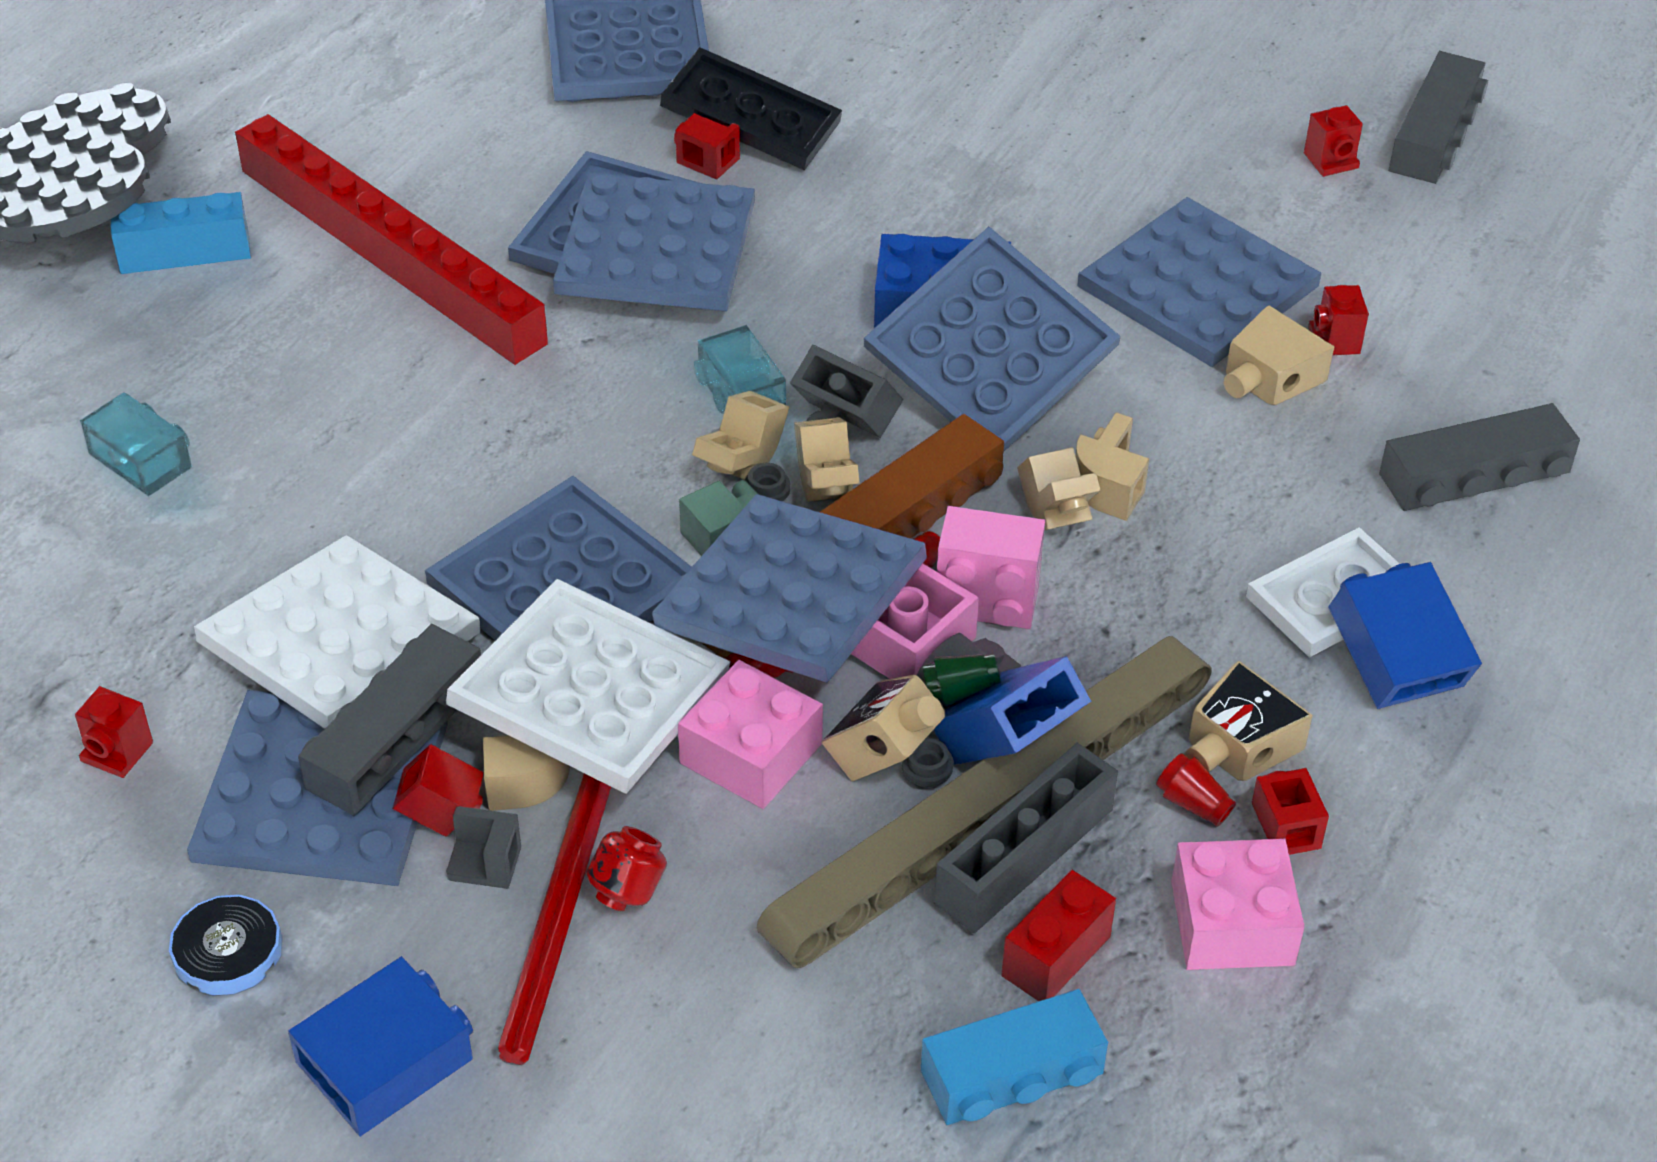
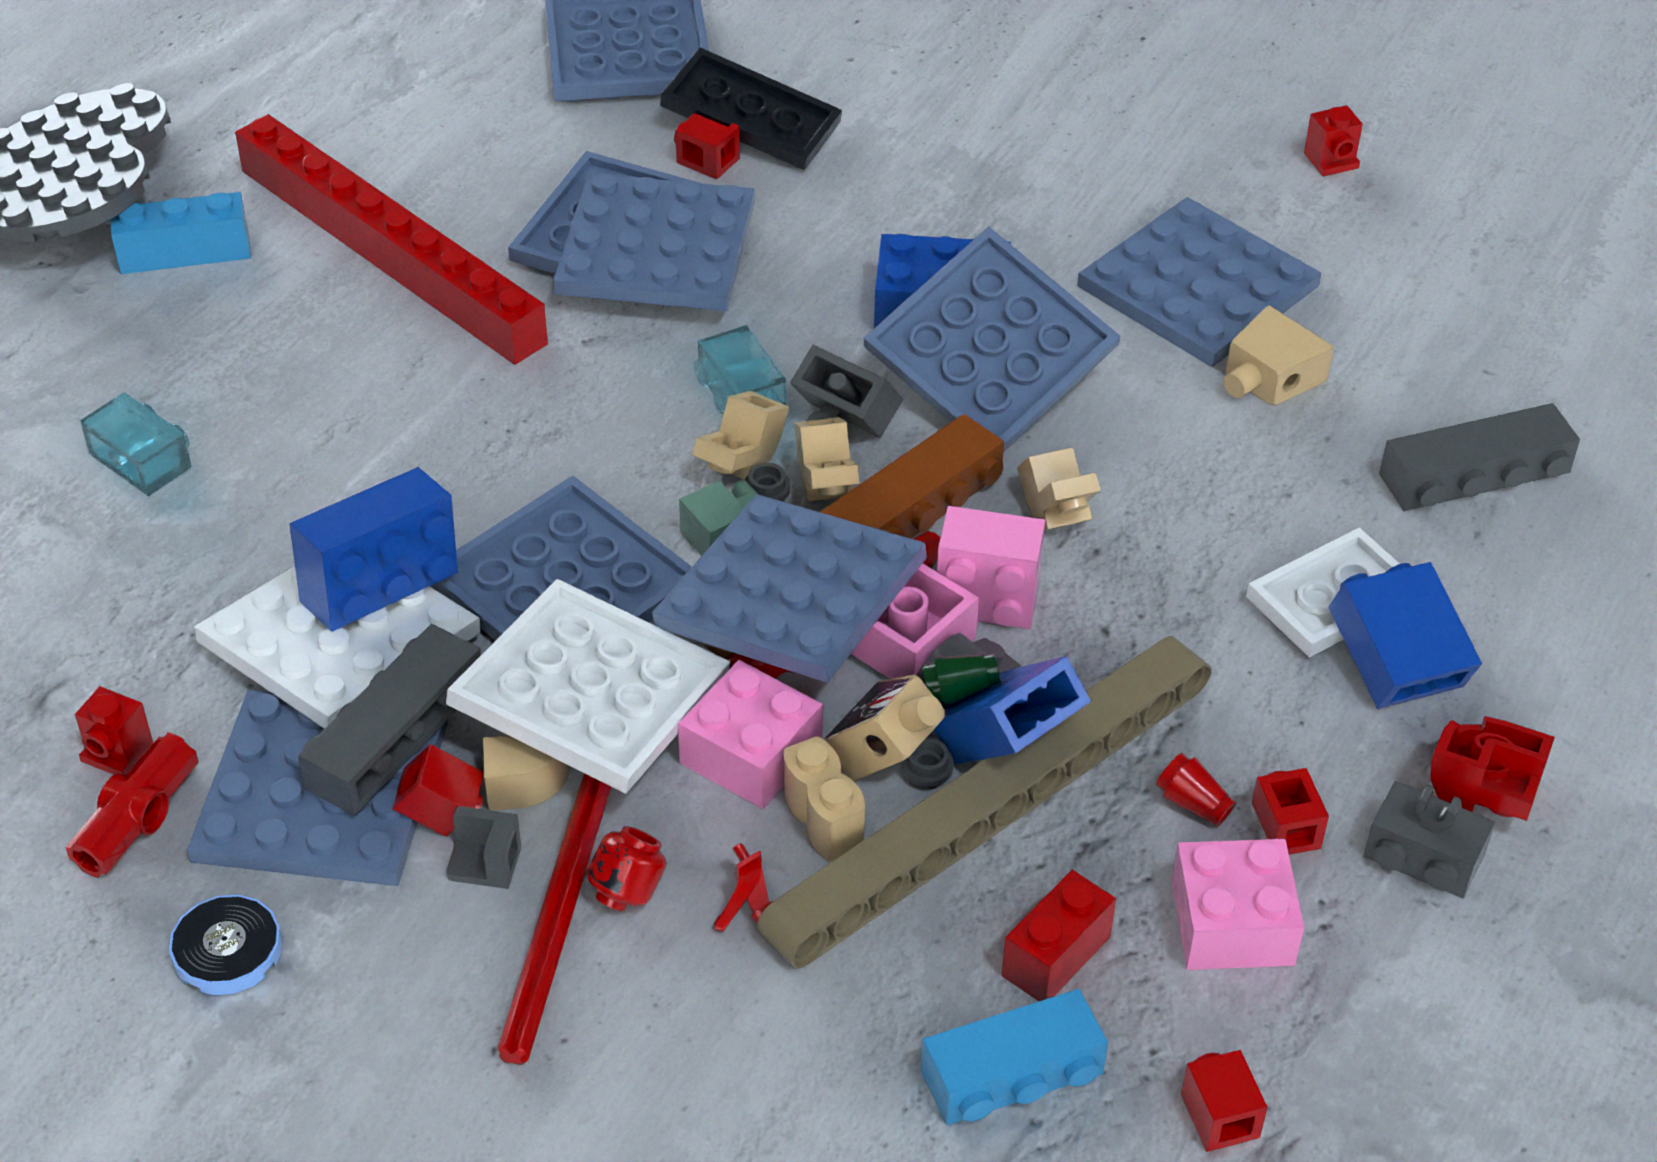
(132, 805): none -> red piece
(374, 548): none -> blue brick
(382, 1044): blue brick -> none
(749, 887): none -> red piece
(823, 797): none -> tan brick
(1025, 837): dark grey brick -> none
(1118, 471): tan brick -> none
(1223, 1100): none -> red brick
(1246, 725): torso -> none
(1341, 318): red brick -> none
(1429, 838): none -> dark grey brick
(1439, 117): dark grey brick -> none
(1490, 765): none -> red brick

